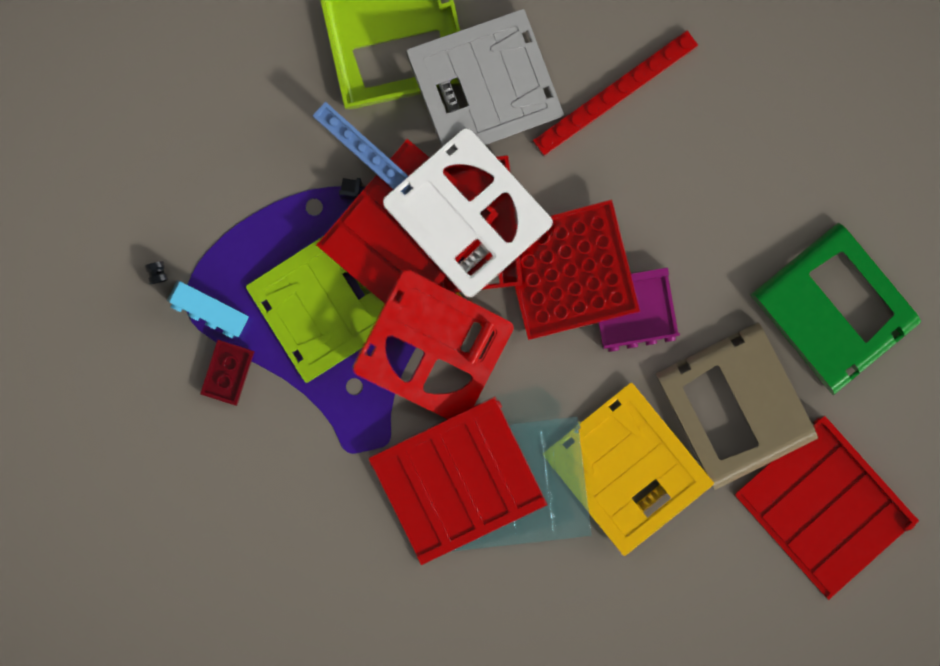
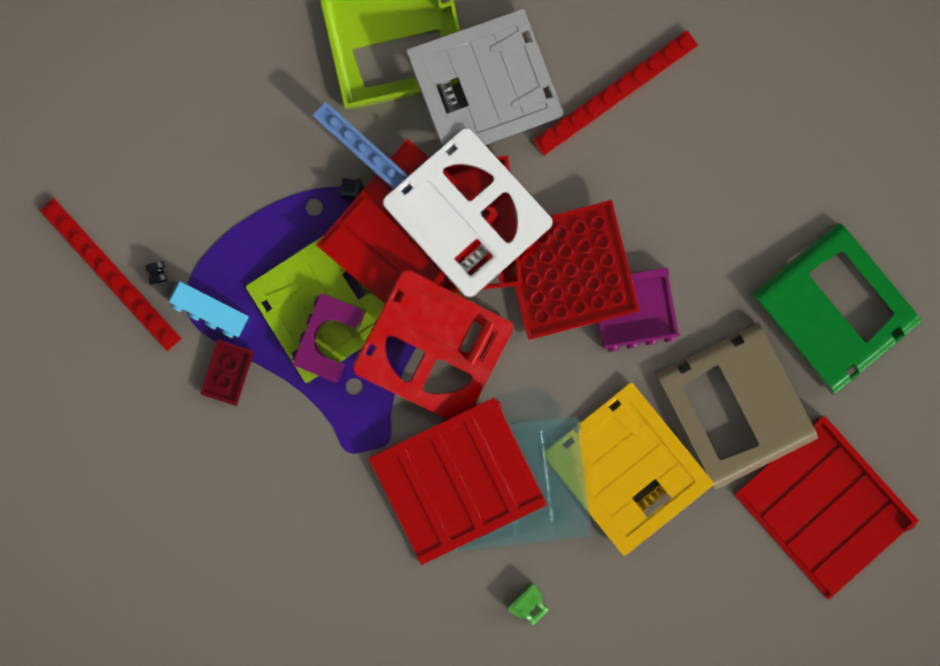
(111, 274): none -> red plate
(309, 355): none -> magenta arch
(526, 603): none -> bright green piece

